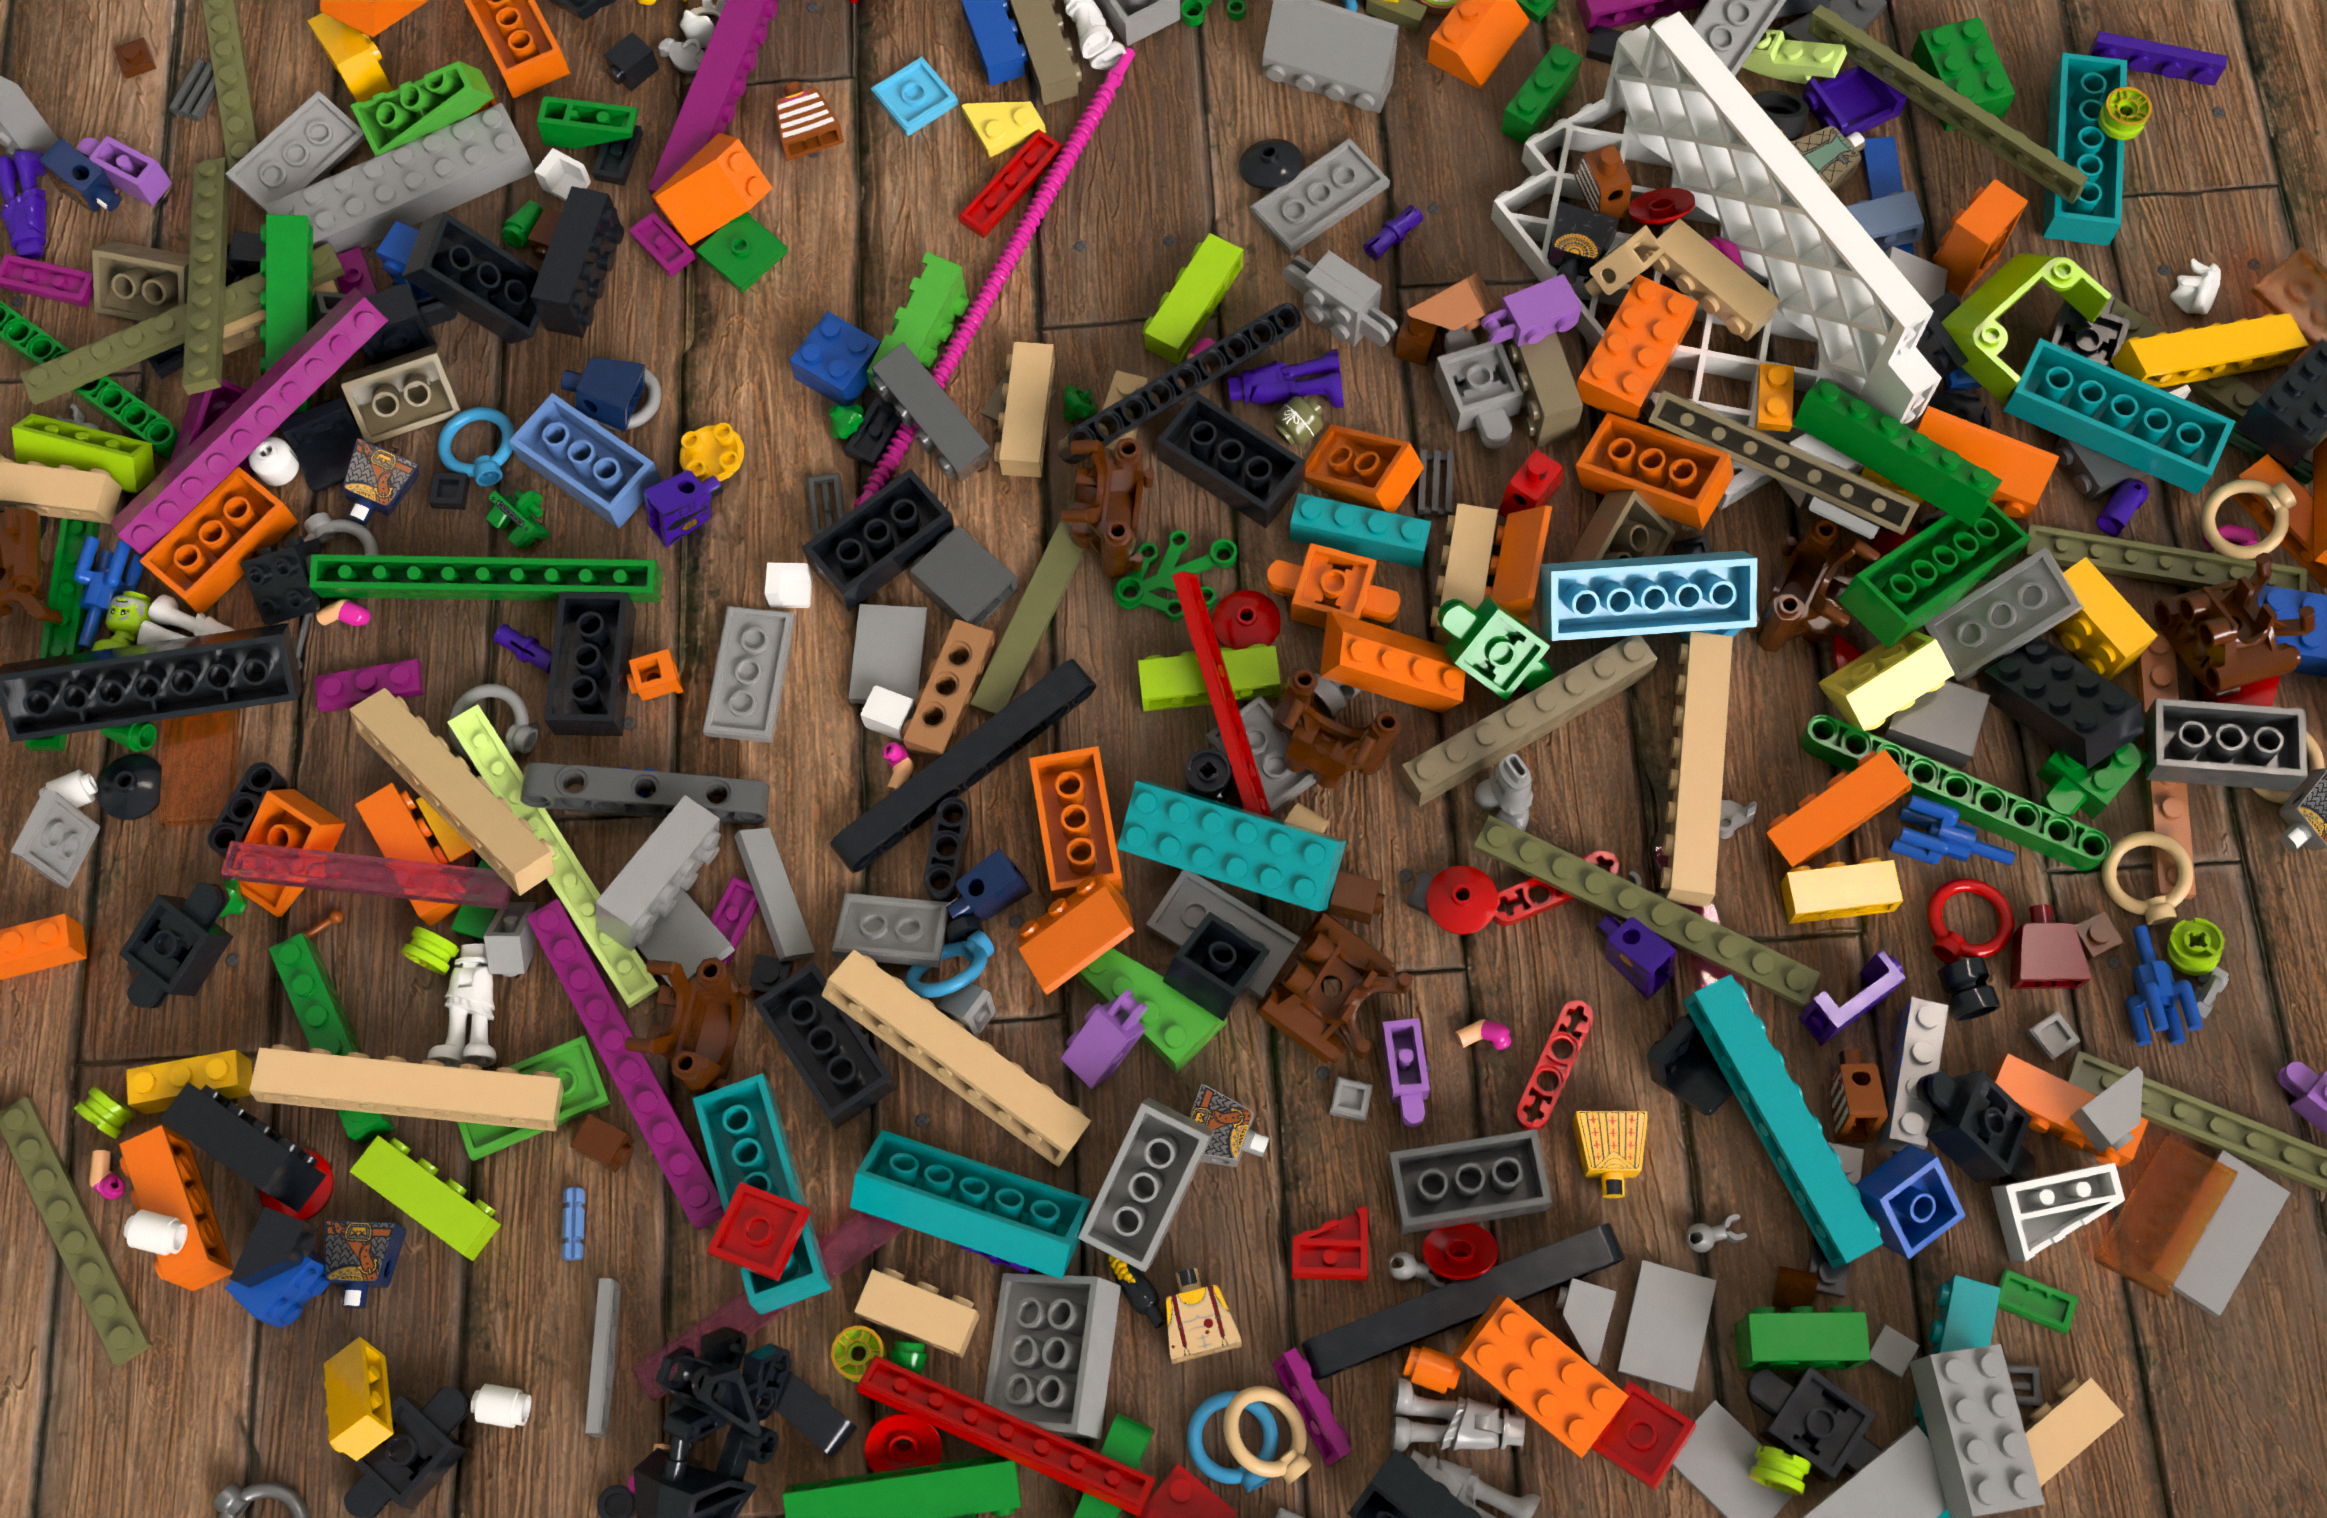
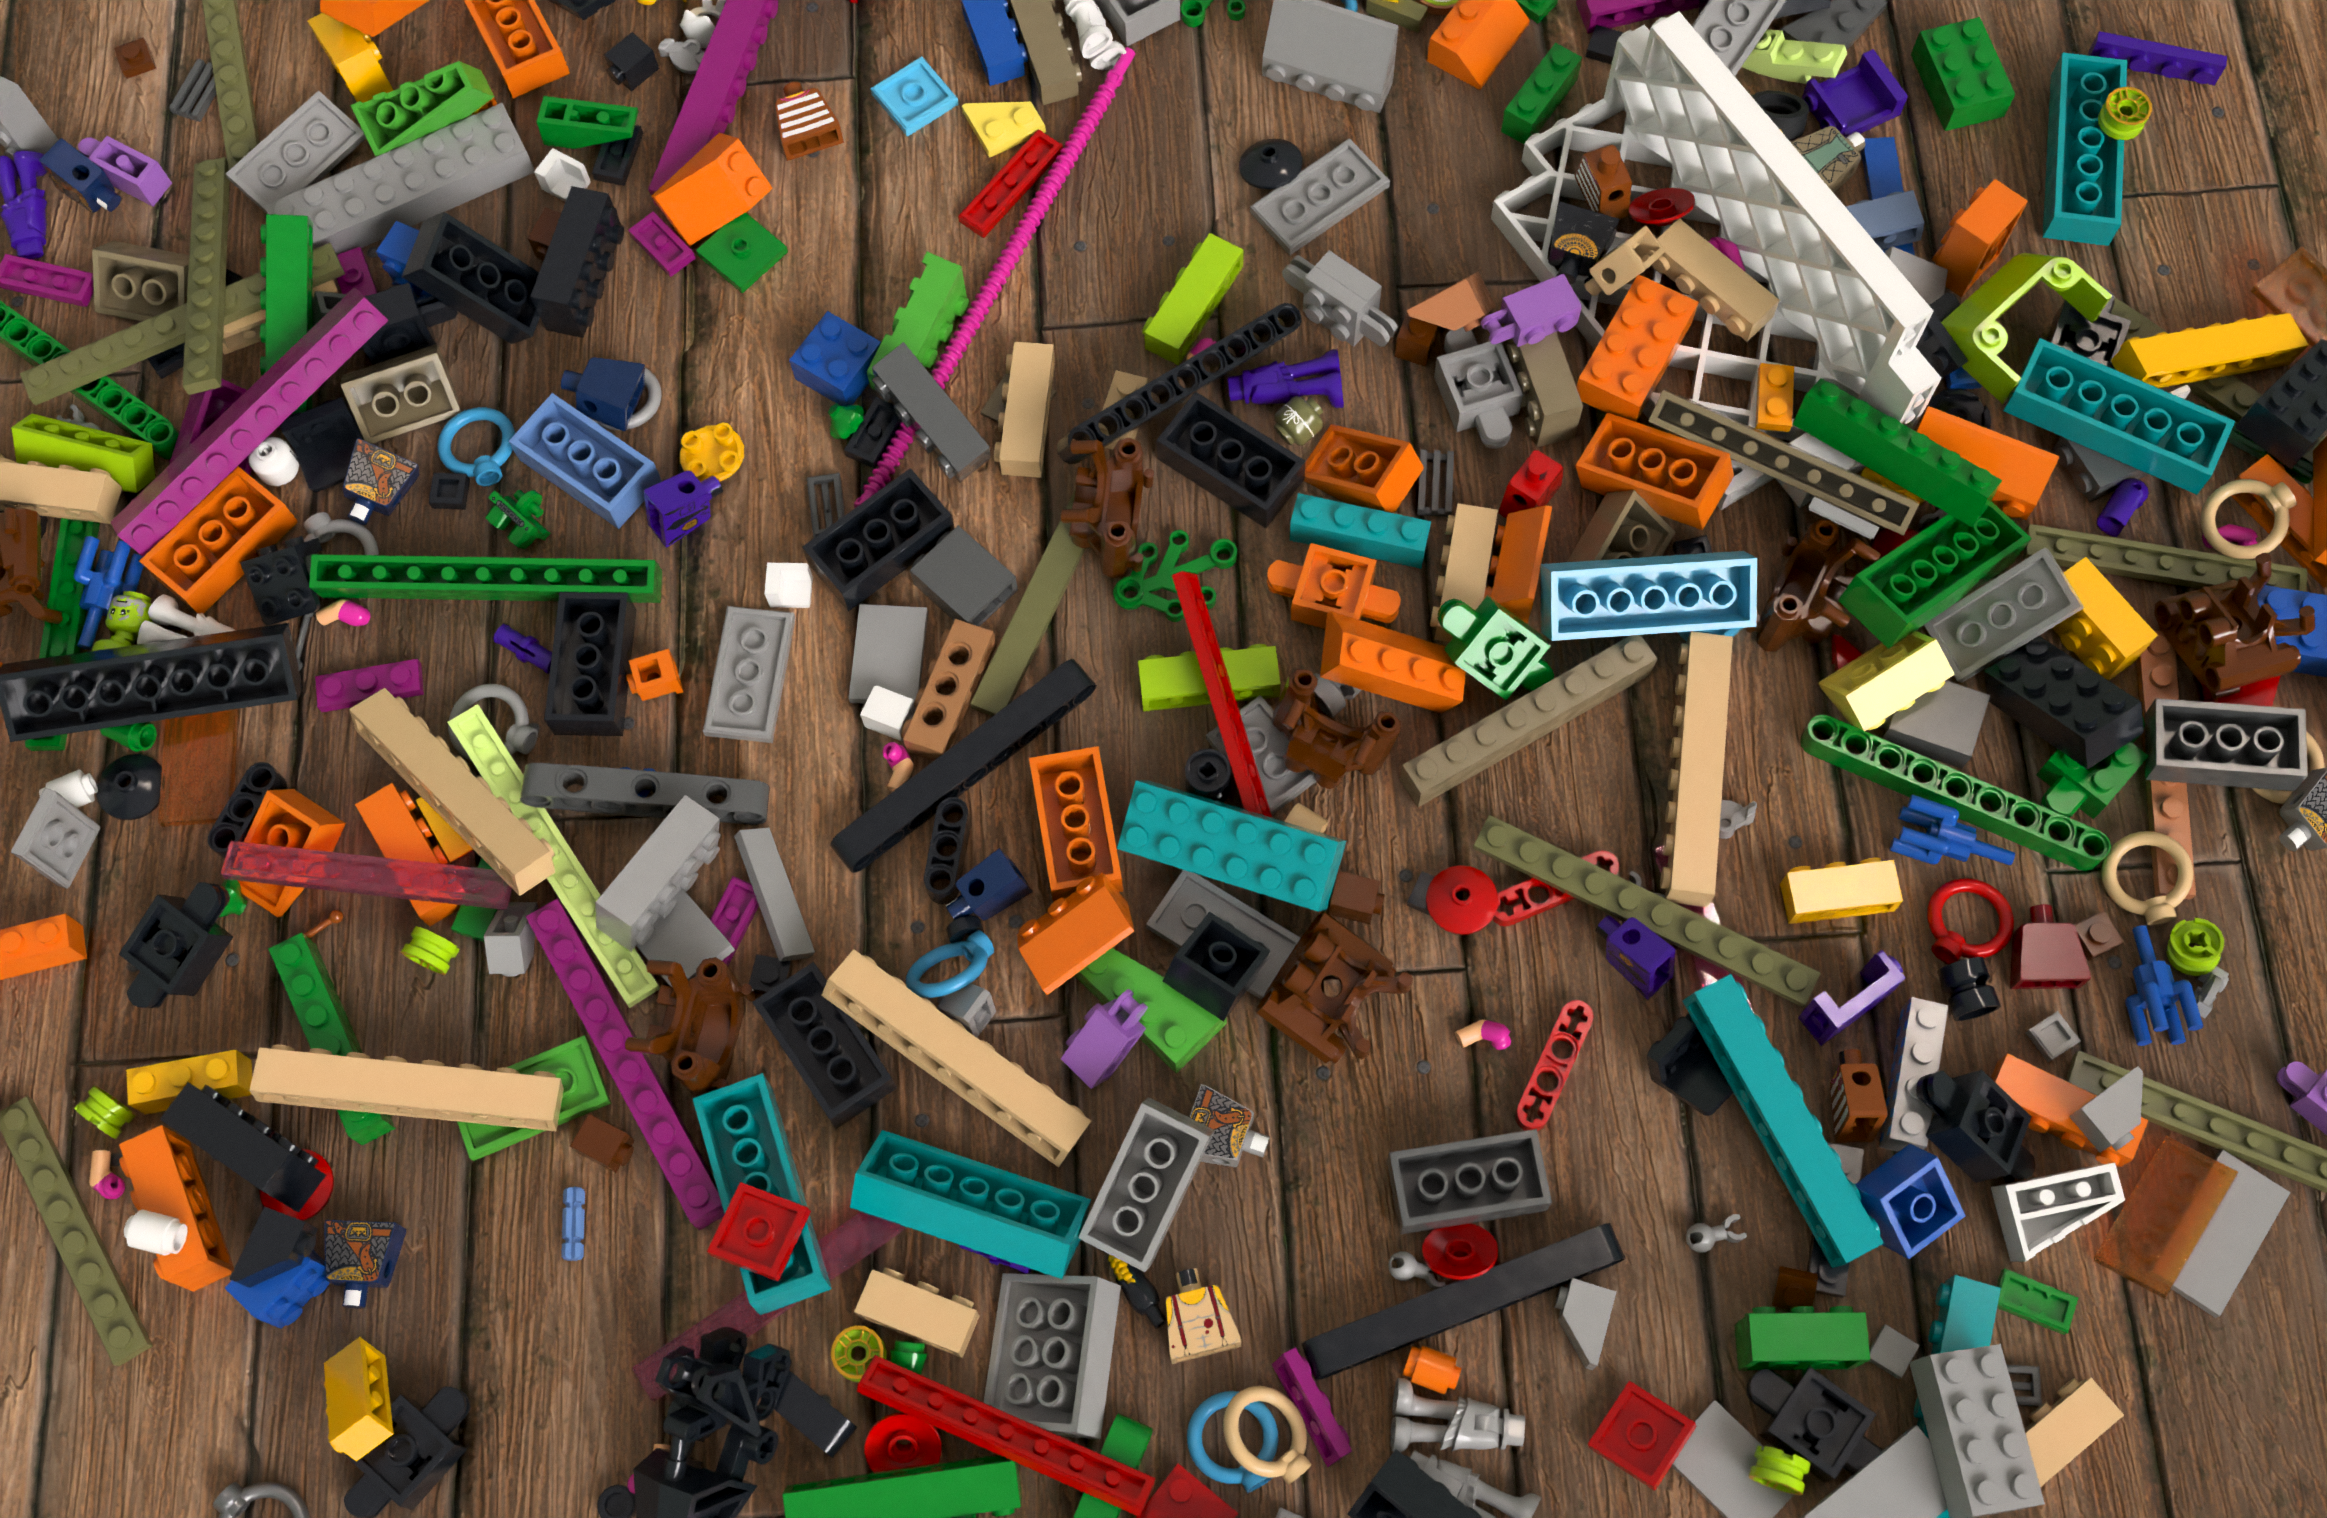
(246, 252): black brick -> none
(425, 1197): lime brick -> none
(468, 993): white piece -> none
(501, 1406): white brick -> none
(520, 224): green cone -> none
(603, 1358): light grey tile -> none
(892, 929): light grey tile -> none
(1078, 403): green piece -> none
(1240, 634): red dish -> none
(1334, 1250): red wing -> none
(1351, 1099): light grey tile -> none
(1393, 232): dark purple pin -> none
(1406, 1068): medium lavender brick -> none
(1509, 789): light grey piece -> none
(1540, 1375): orange brick -> none
(1610, 1146): yellow torso -> none
(1666, 1326): light grey tile -> none
(1839, 809): orange brick -> none
(1949, 105): olive plate -> none
(2197, 293): white piece -> none

